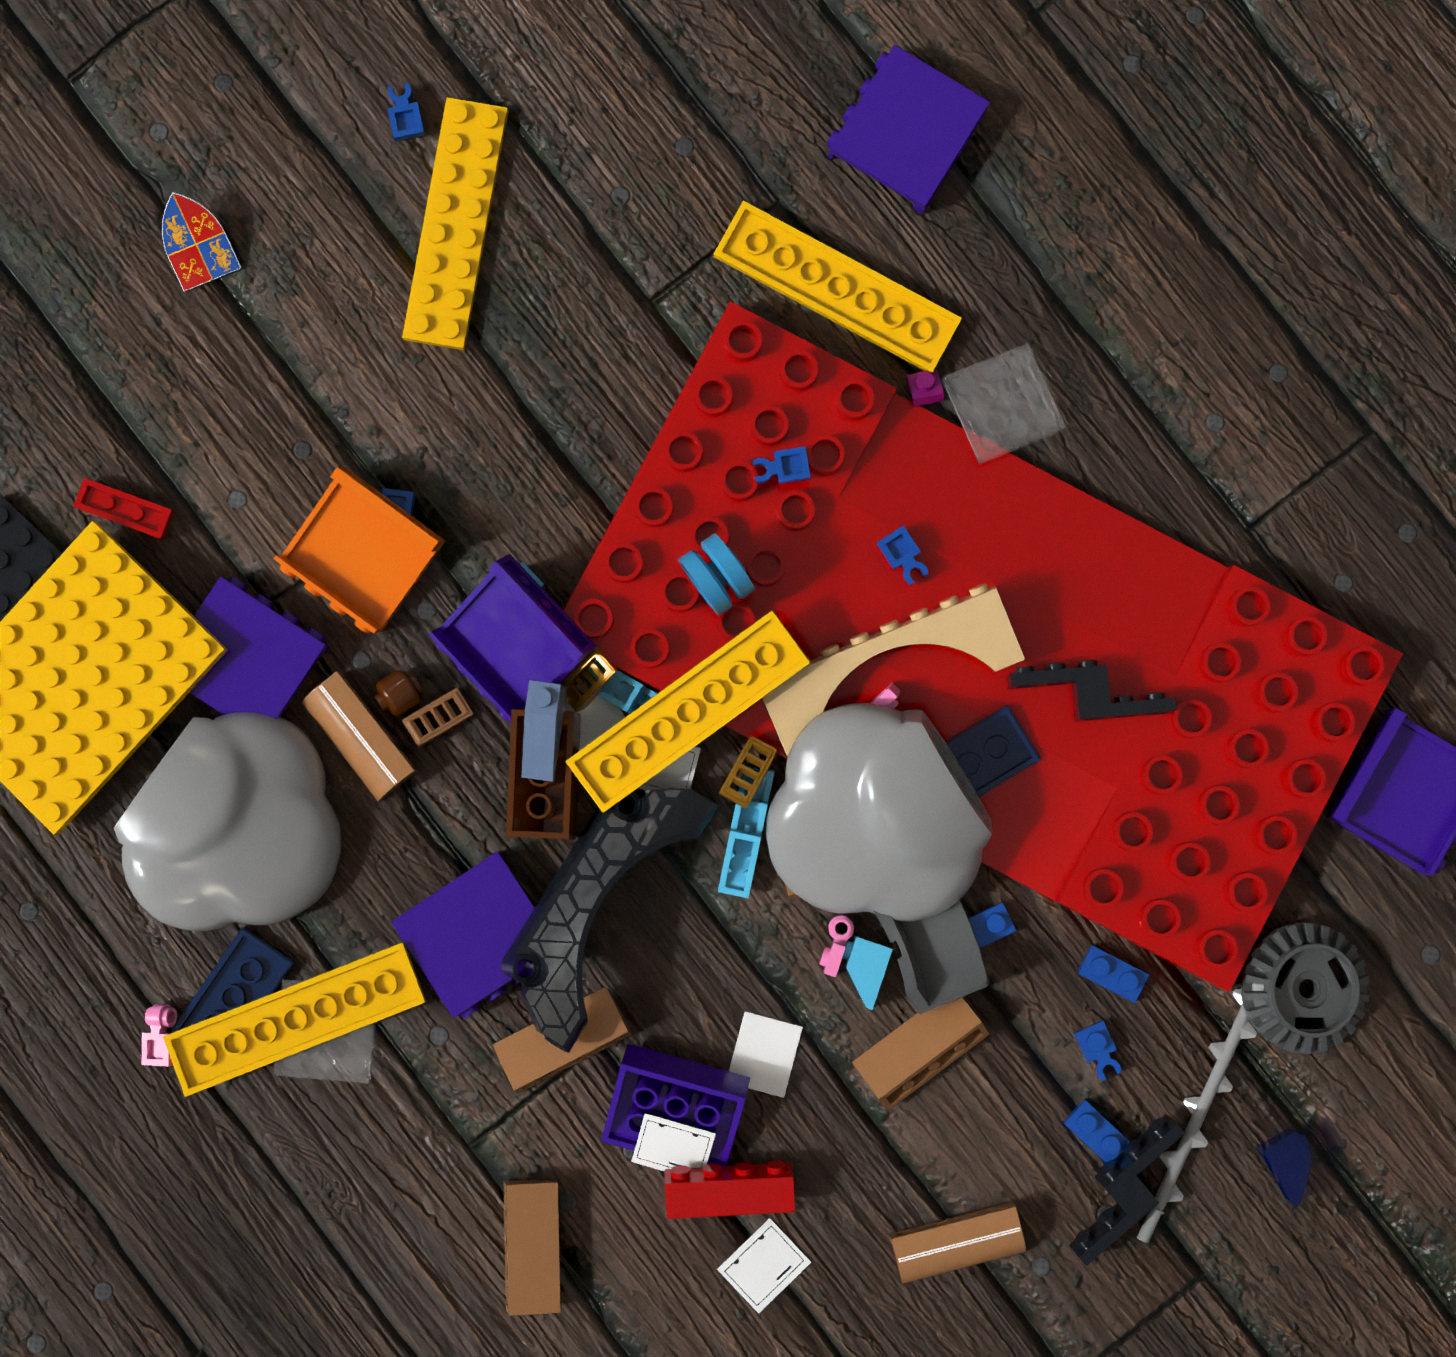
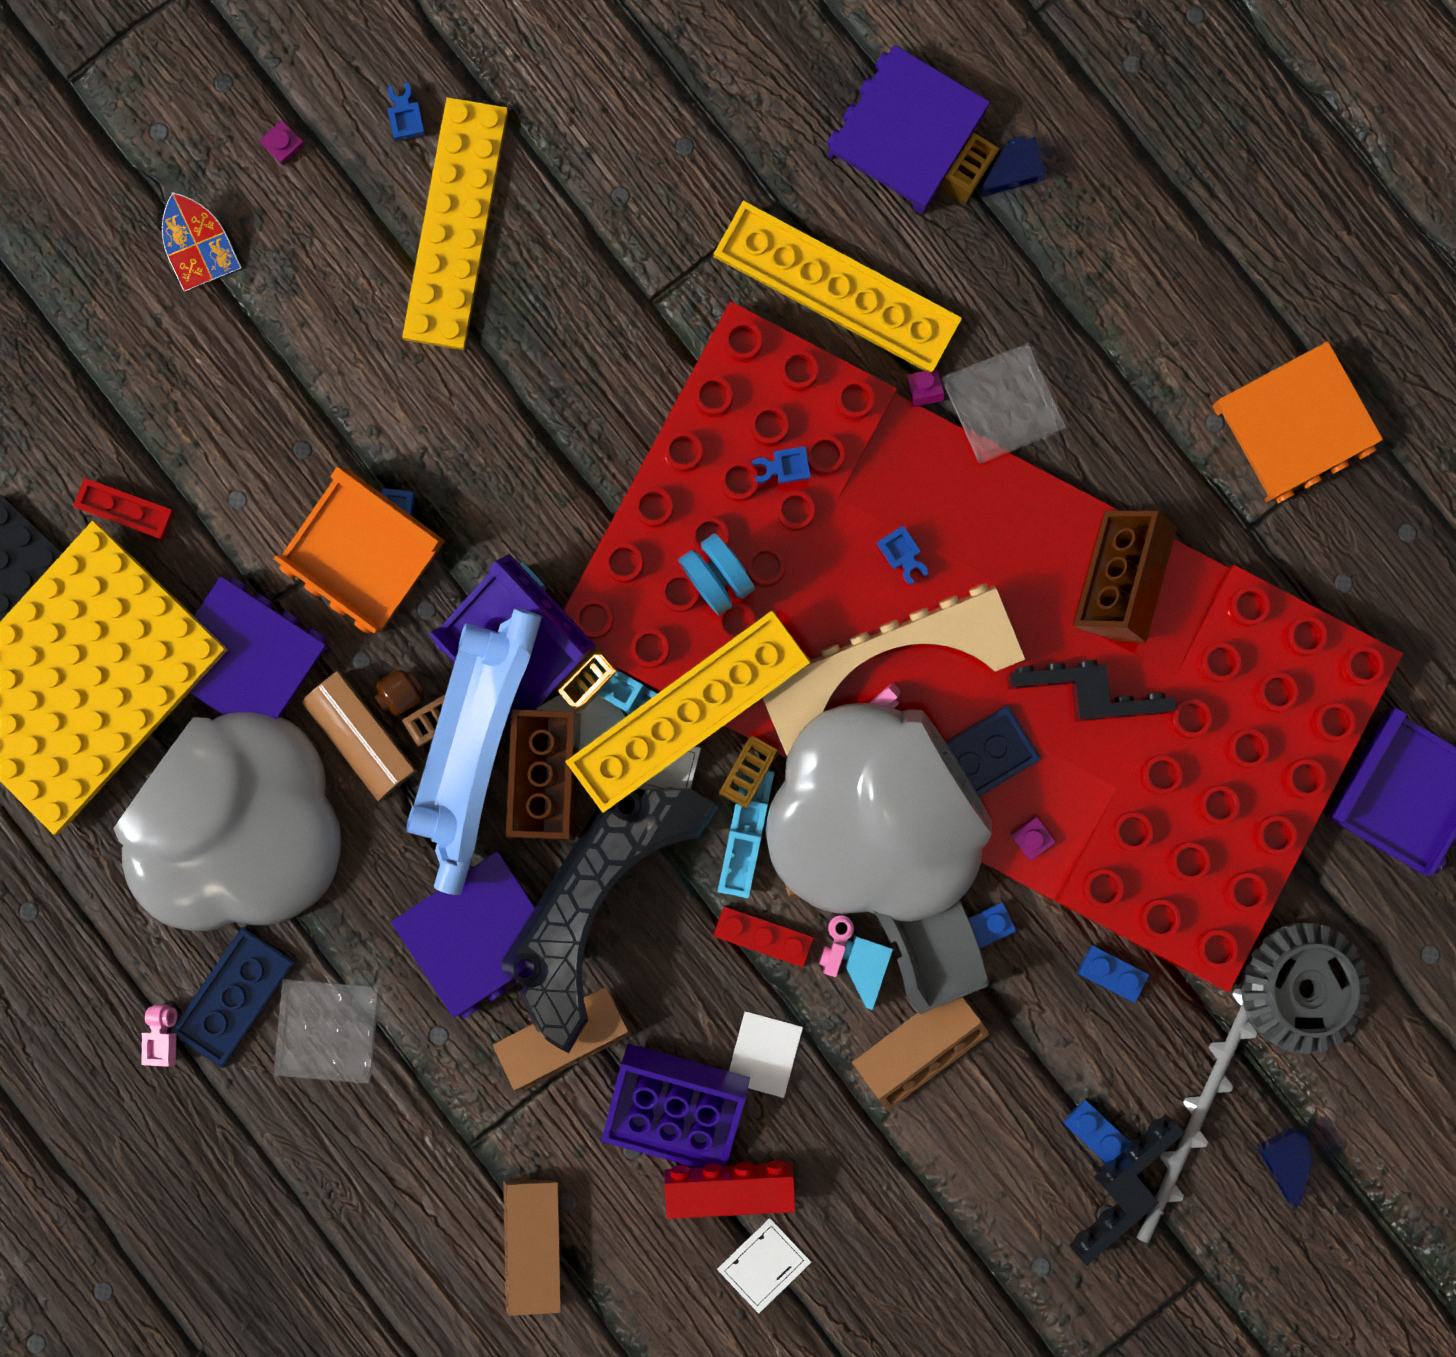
(282, 142): none -> magenta plate
(294, 1019): yellow plate -> none
(467, 741): none -> light blue panel
(542, 729): sand blue slope -> none
(671, 1144): white sticker -> none
(763, 936): none -> red plate
(958, 1242): medium nougat brick -> none
(960, 185): none -> pearl gold slope
(1016, 167): none -> clear blue slope
(1033, 838): none -> magenta plate
(1096, 1045): blue plate -> none
(1126, 575): none -> reddish brown slope
(1299, 422): none -> orange panel

